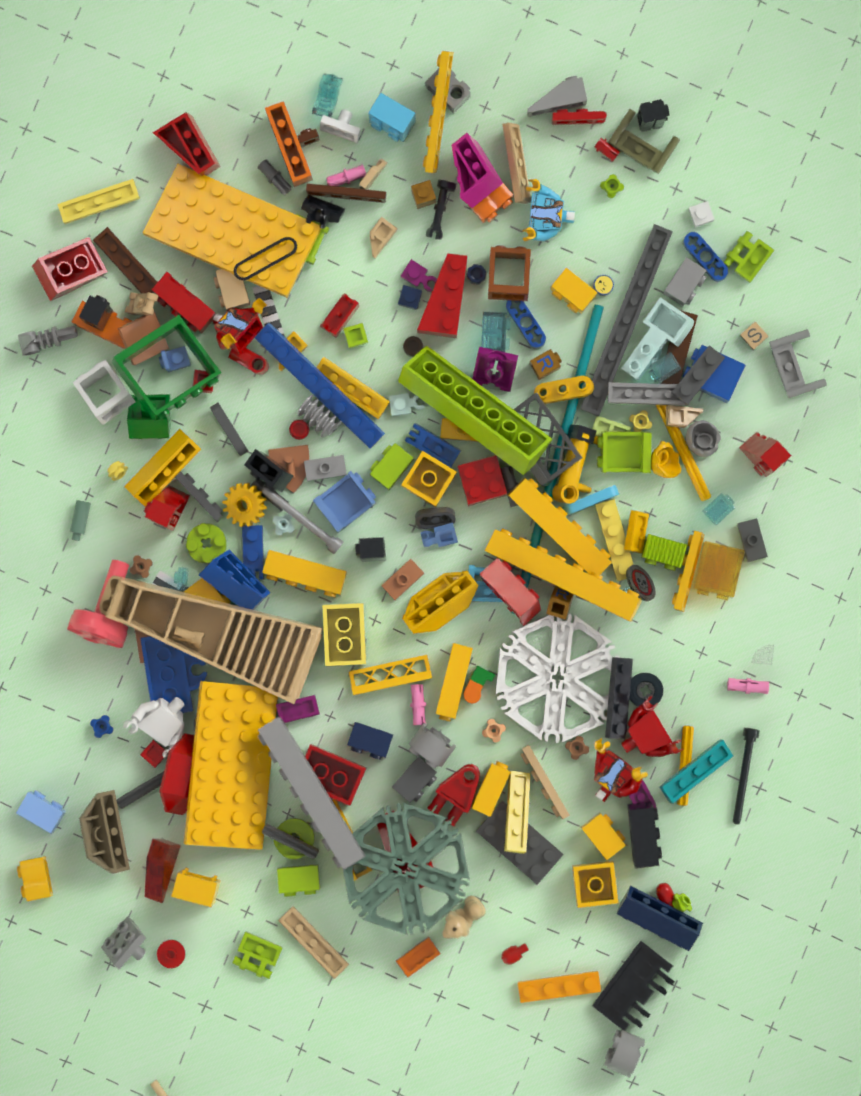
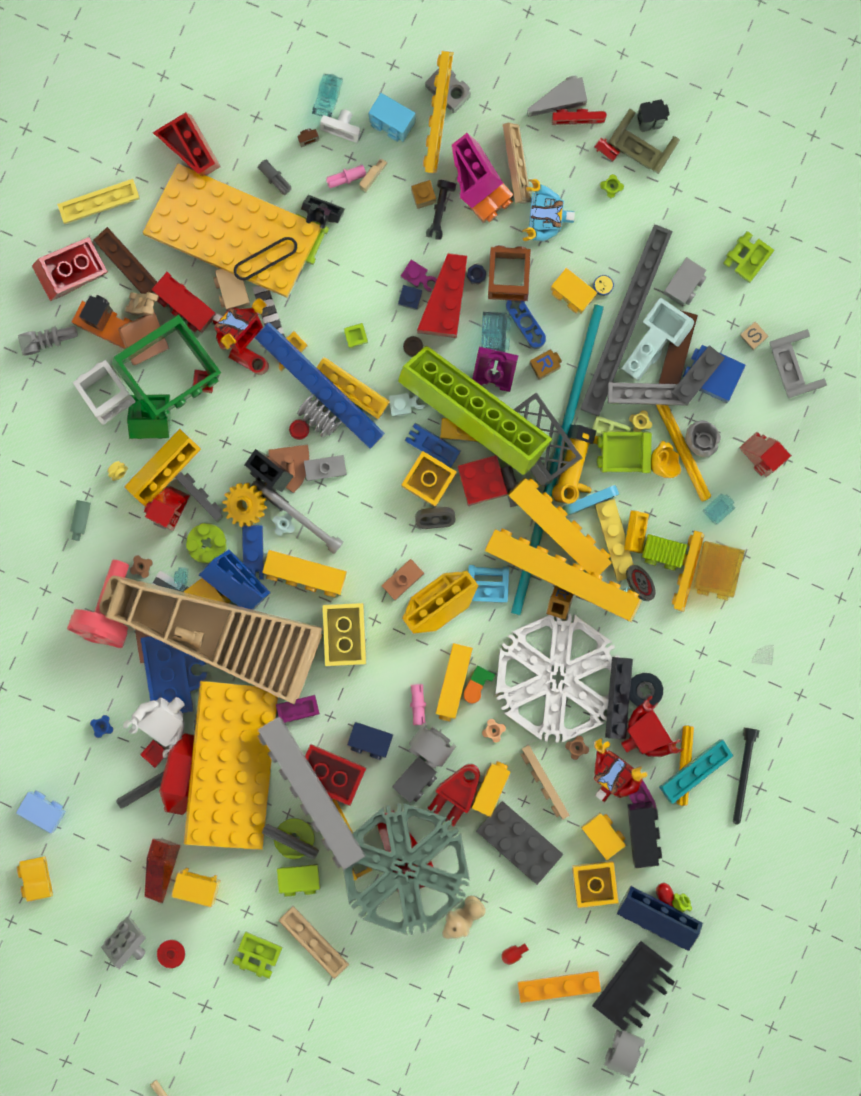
(104, 833): dark tan wedge -> none
(174, 359): medium blue bracket -> none
(229, 429): dark grey beam -> none
(288, 144): orange brick -> none
(340, 315): red hinge -> none
(345, 501): medium blue panel -> none
(346, 193): reddish brown tile -> none
(371, 549): black brick -> none
(380, 235): tan tile -> none
(386, 683): yellow fence -> none
(391, 466): lime brick -> none
(418, 957): orange plate -> none
(442, 535): medium blue plate -> none
(511, 590): wedge -> none
(517, 812): light yellow plate -> none
(572, 389): yellow plate -> none
(664, 368): clear light blue brick -> none
(681, 416): tan tile -> none
(700, 241): blue beam -> none
(701, 214): white plate -> none
(748, 685): bright pink pin -> none
(752, 540): dark grey plate -> none

